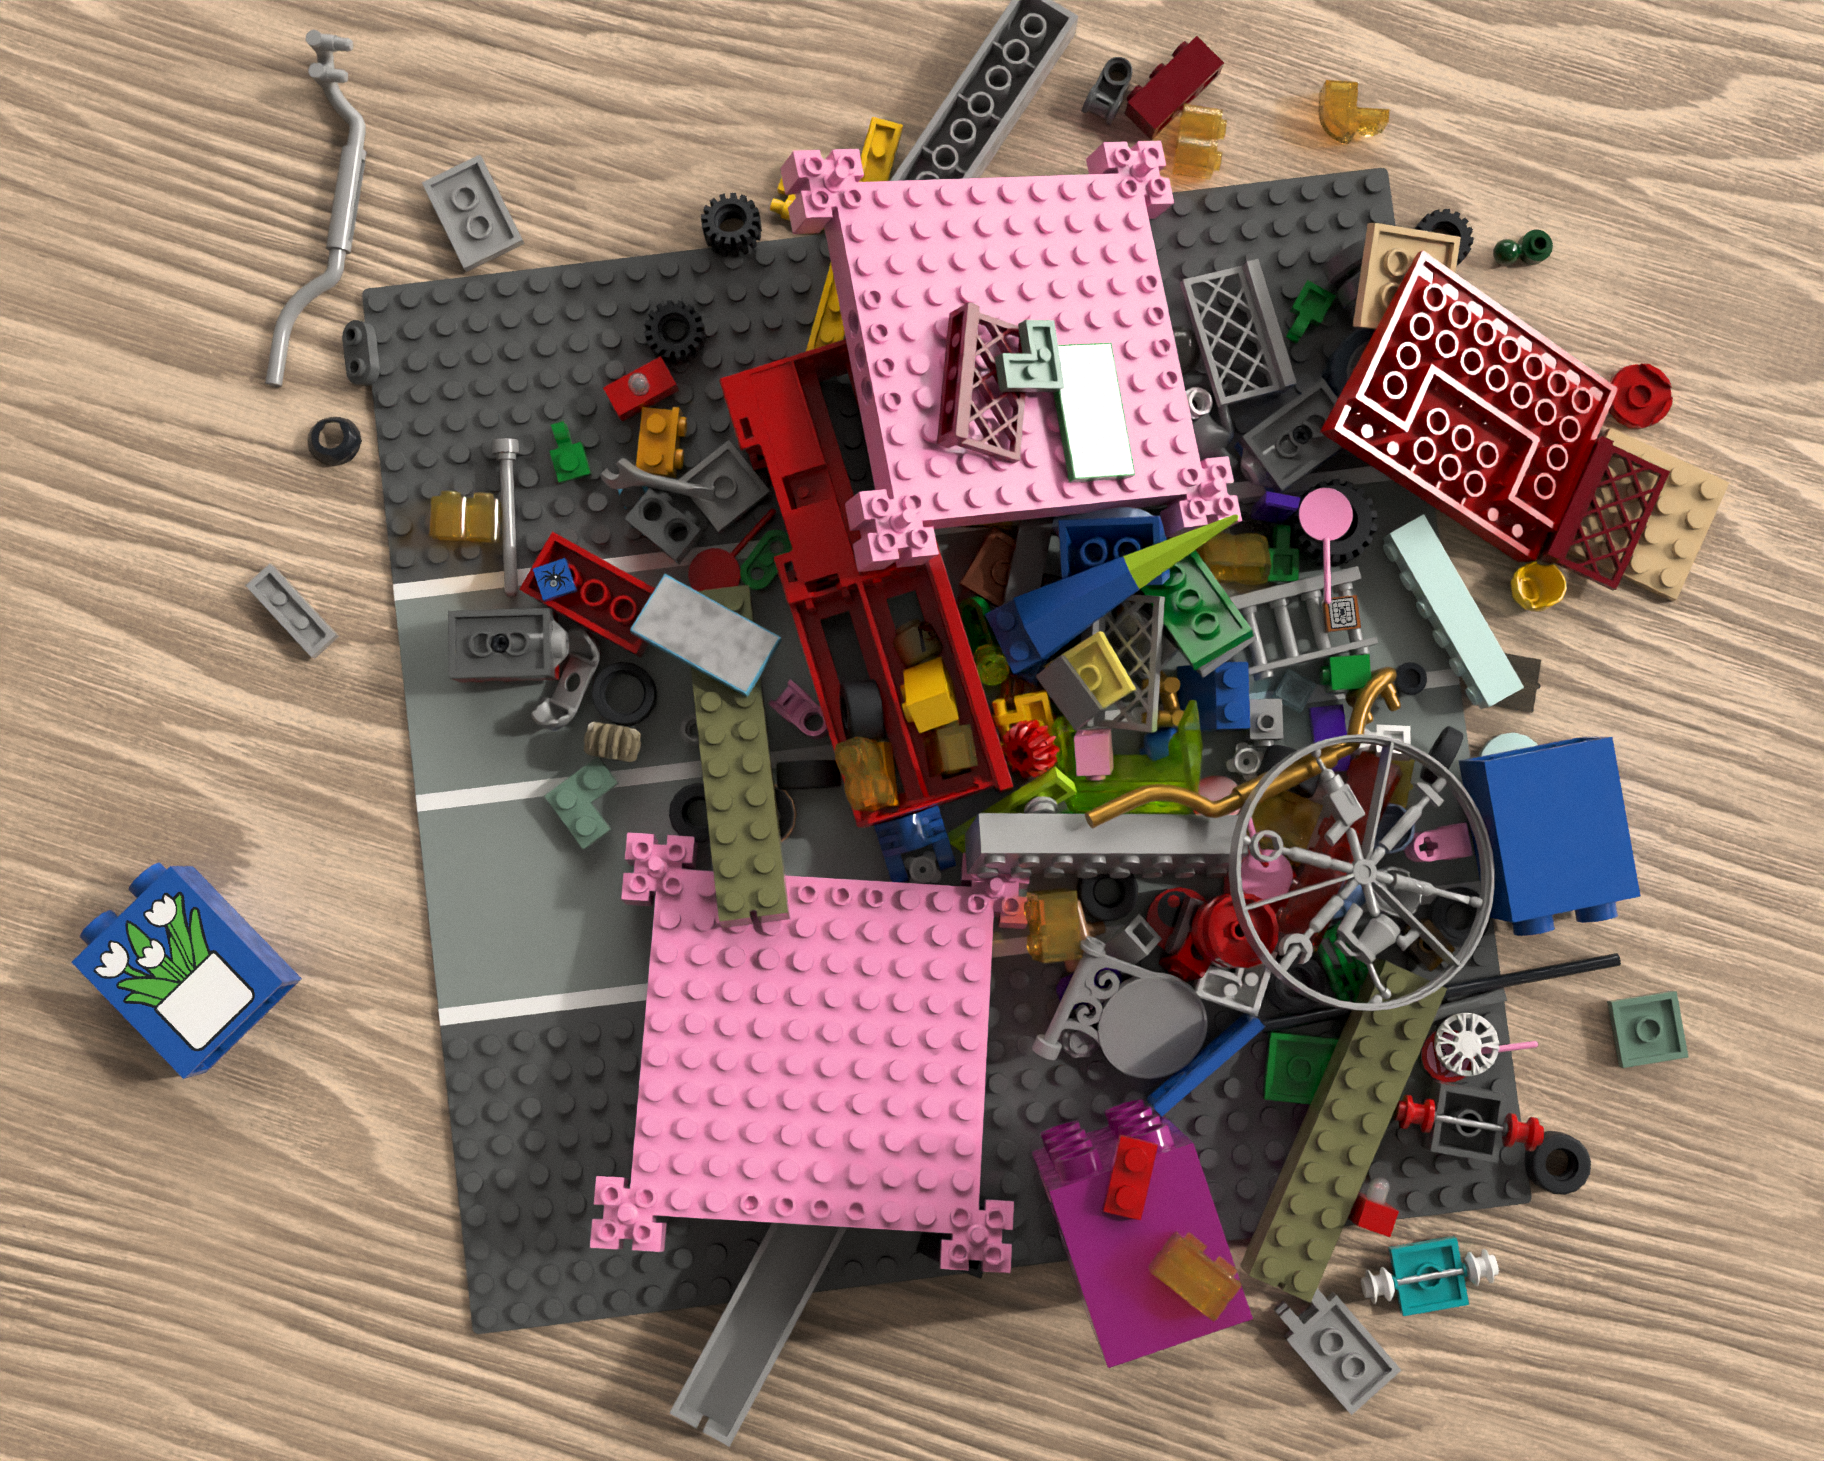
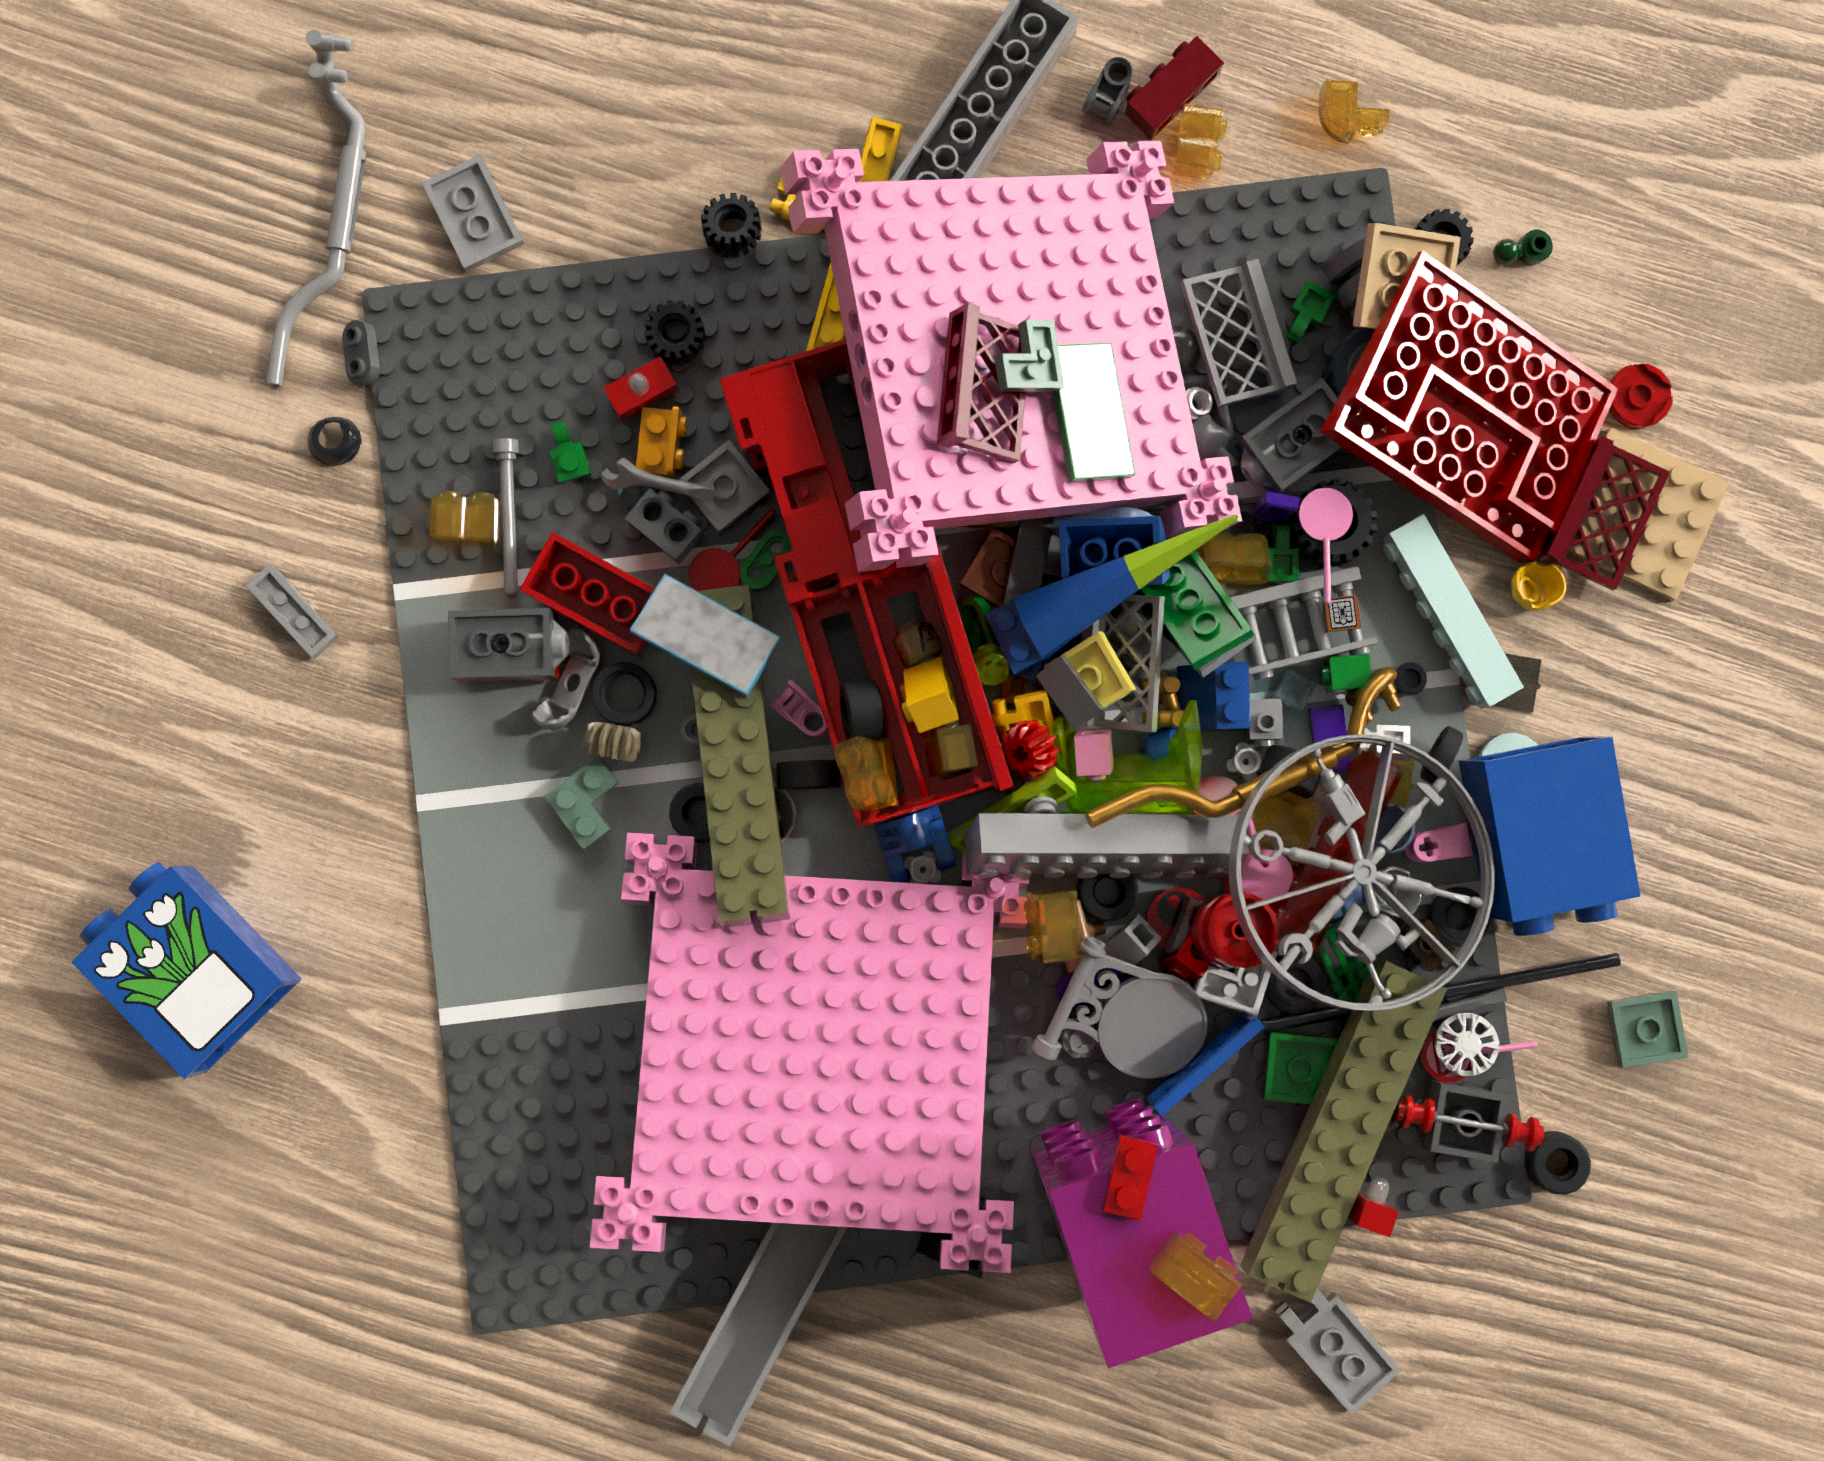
(554, 580): blue tile -> none
(1429, 1276): teal plate -> none

